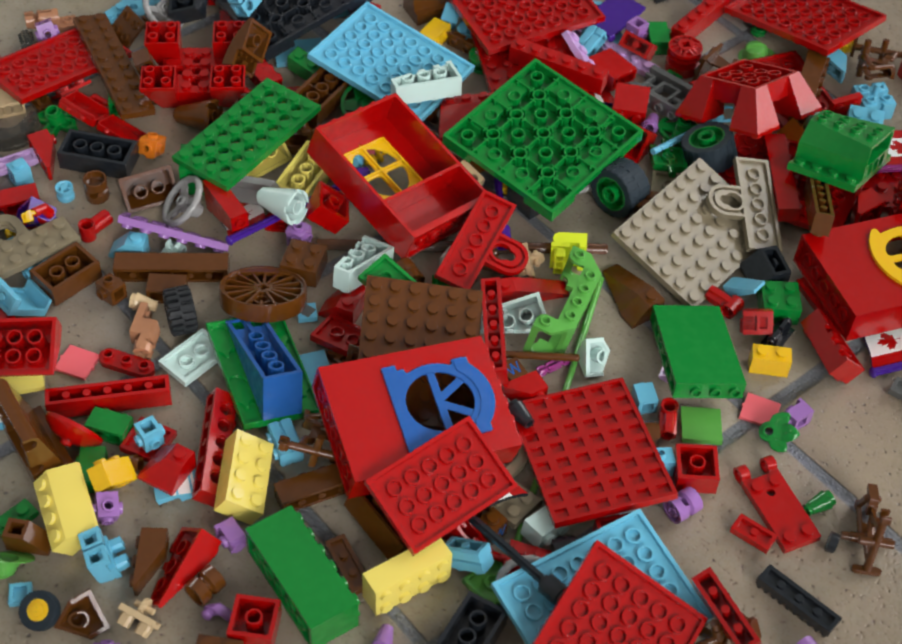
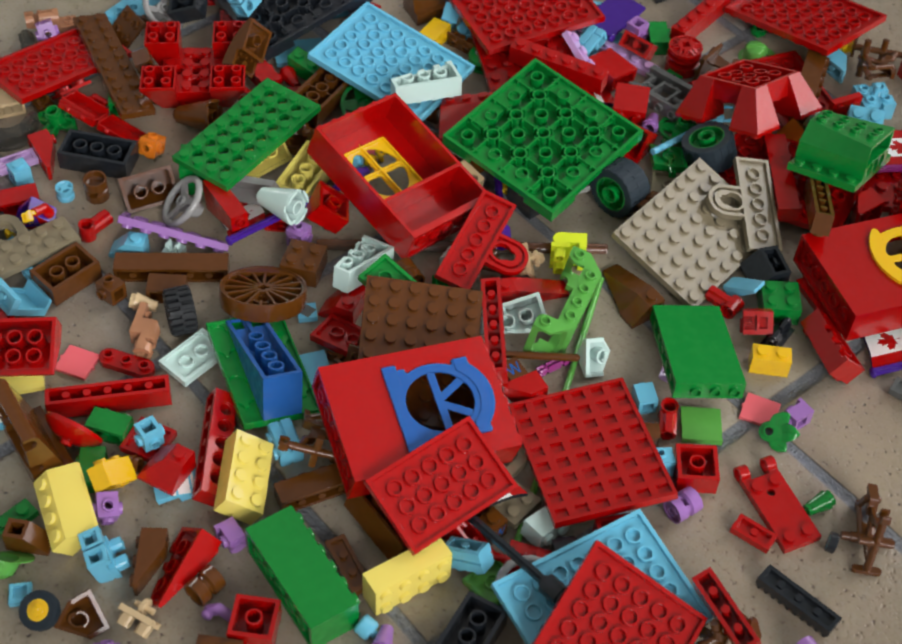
(289, 76): none -> red cone
(366, 627): none -> medium azure piece
(521, 413): black cone -> none

